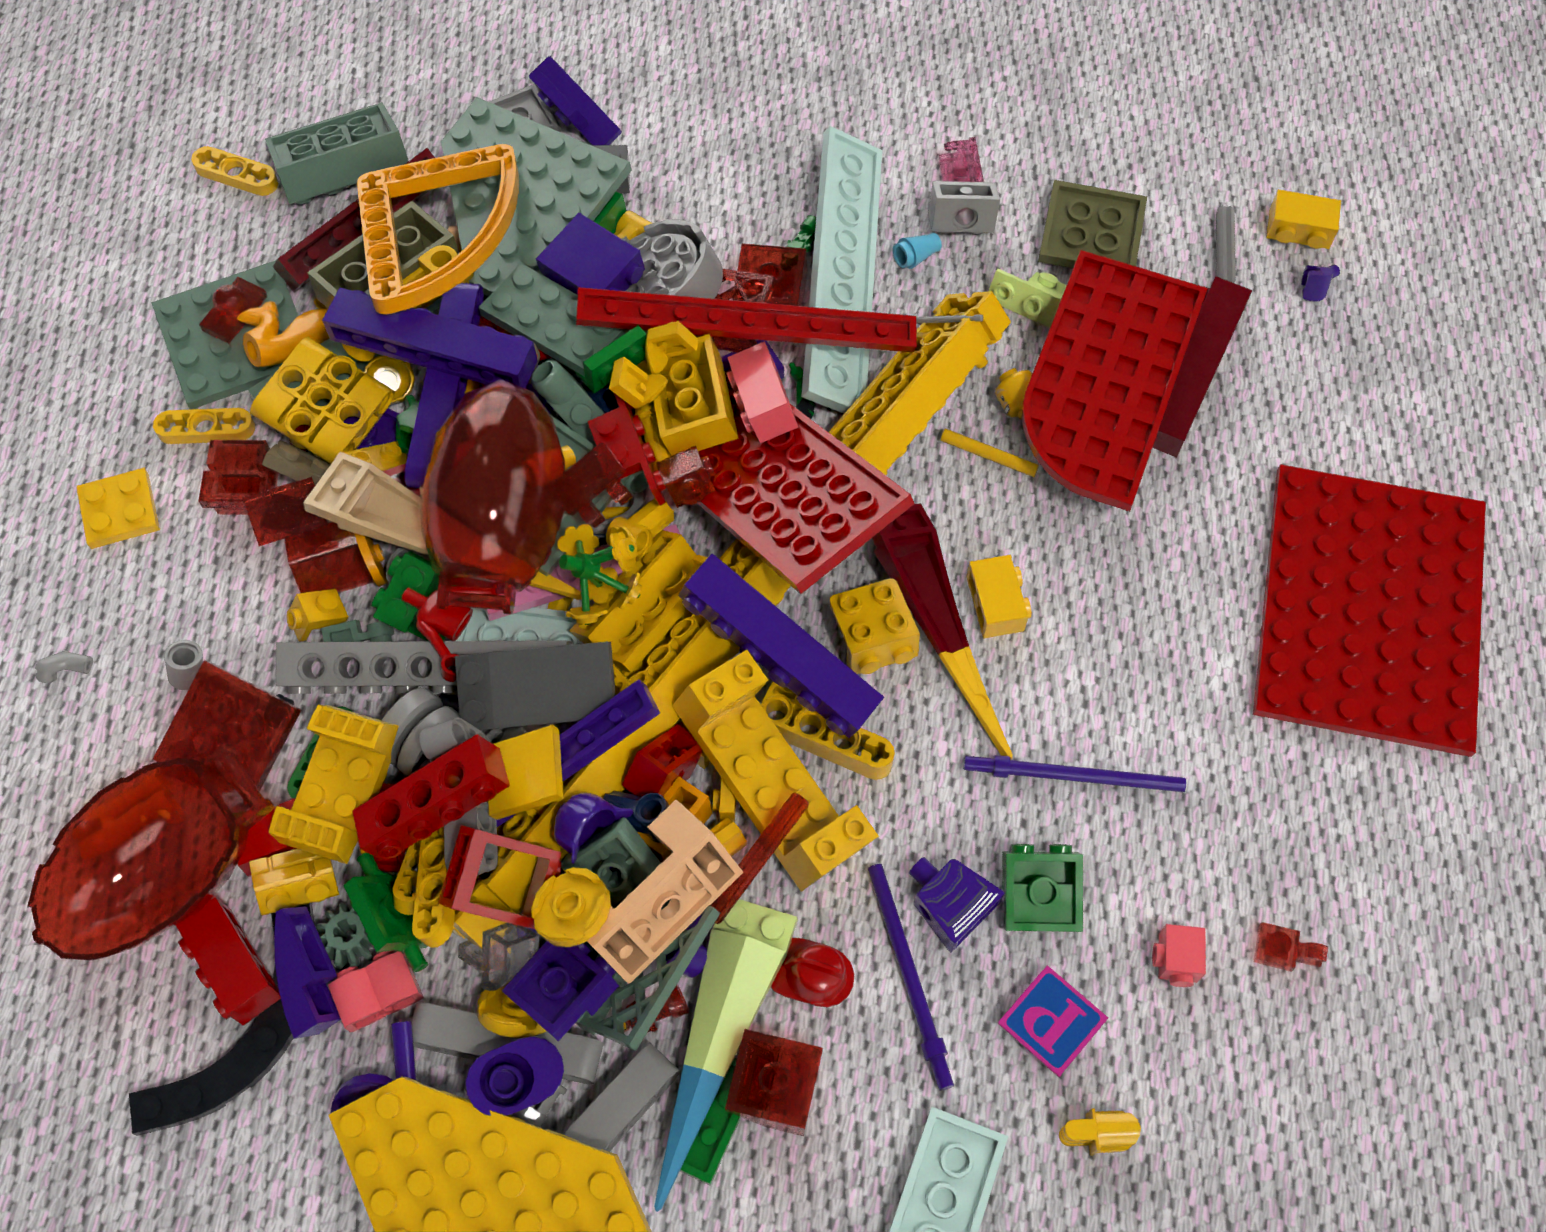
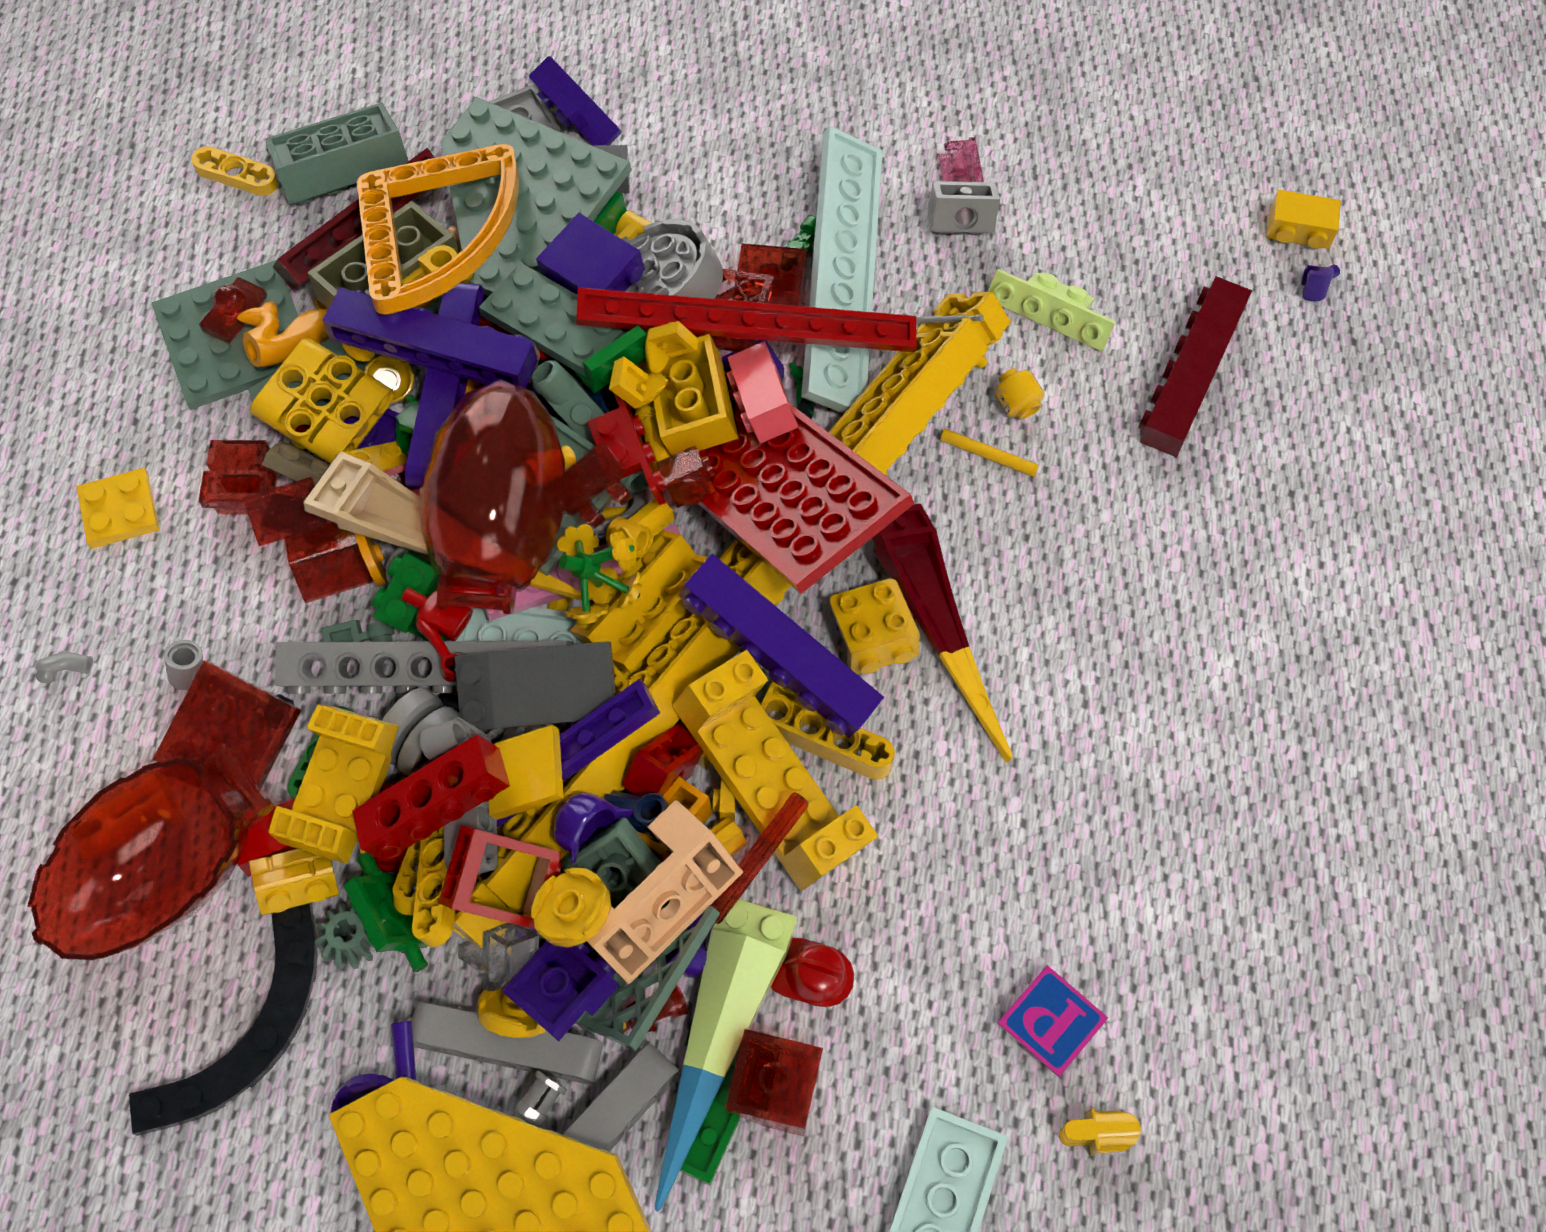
(192, 417): yellow beam -> none
(227, 962): red brick -> none
(303, 973): dark purple slope -> none
(315, 611): yellow bracket -> none
(374, 991): coral brick -> none
(515, 1076): dark purple piece -> none
(914, 250): medium azure cone -> none
(933, 1046): dark purple bar -> none
(953, 899): dark purple torso -> none
(998, 596): yellow brick -> none
(1002, 767): dark purple bar -> none
(1042, 889): green plate -> none
(1091, 221): olive plate -> none
(1108, 376): red plate -> none
(1180, 955): coral brick -> none
(1225, 243): light grey axle -> none
(1281, 948): clear red plate -> none
(1373, 611): red plate -> none

